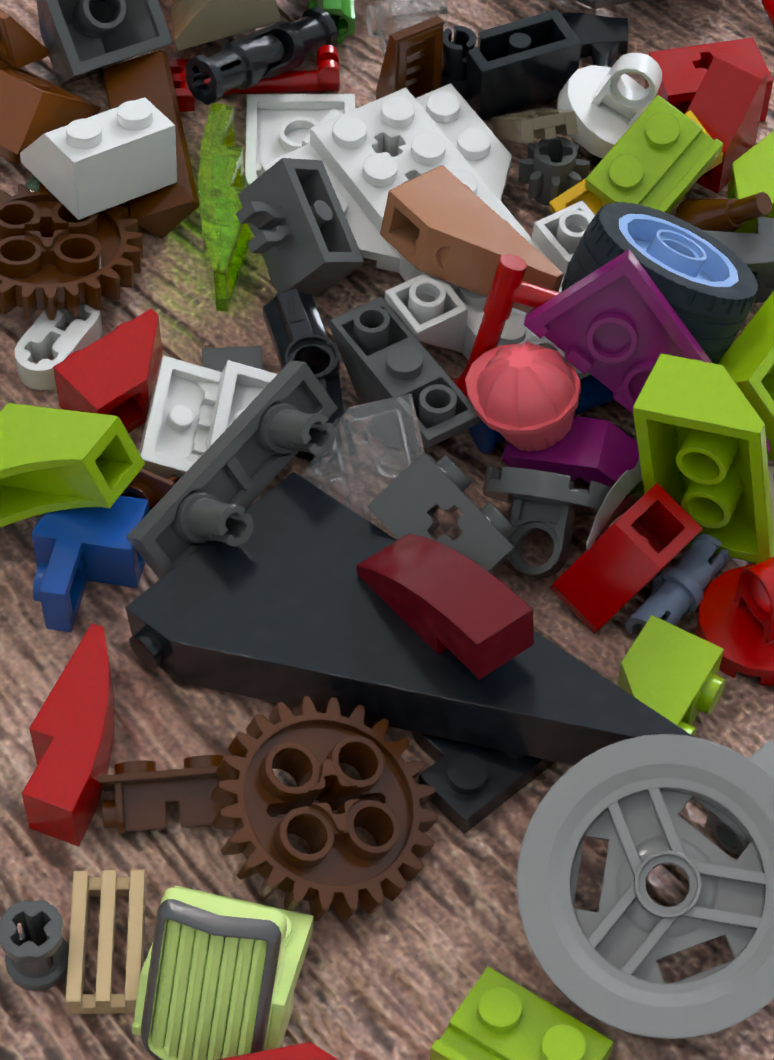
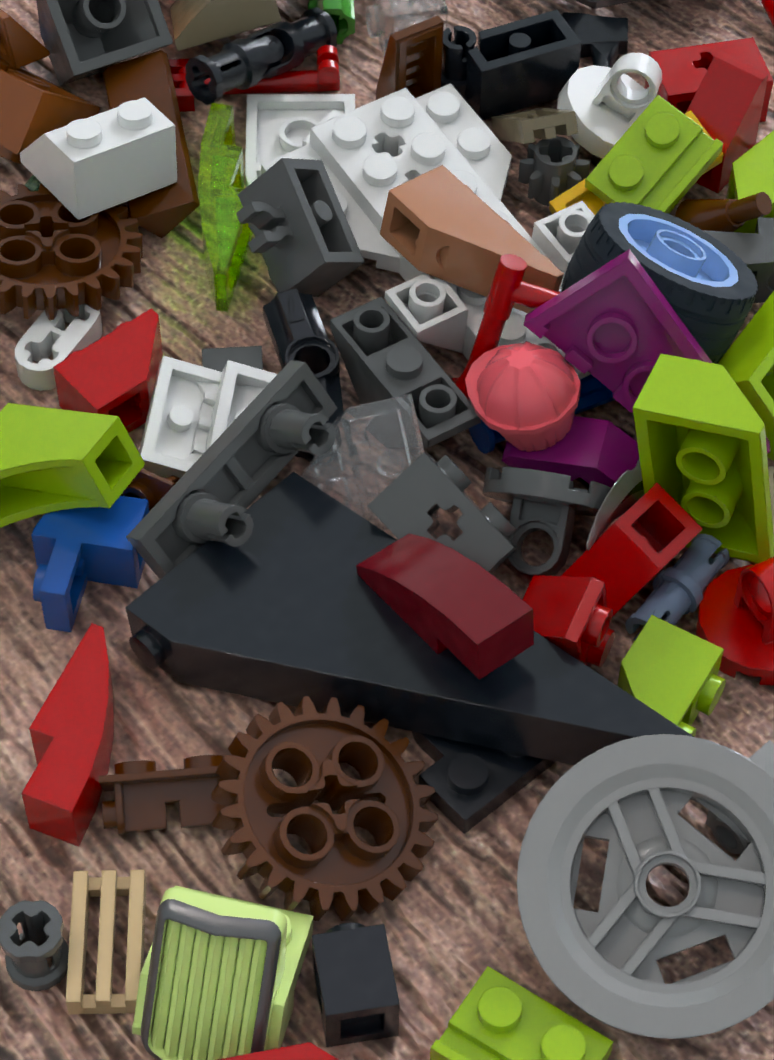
(355, 984): none -> black brick
(572, 615): none -> red slope

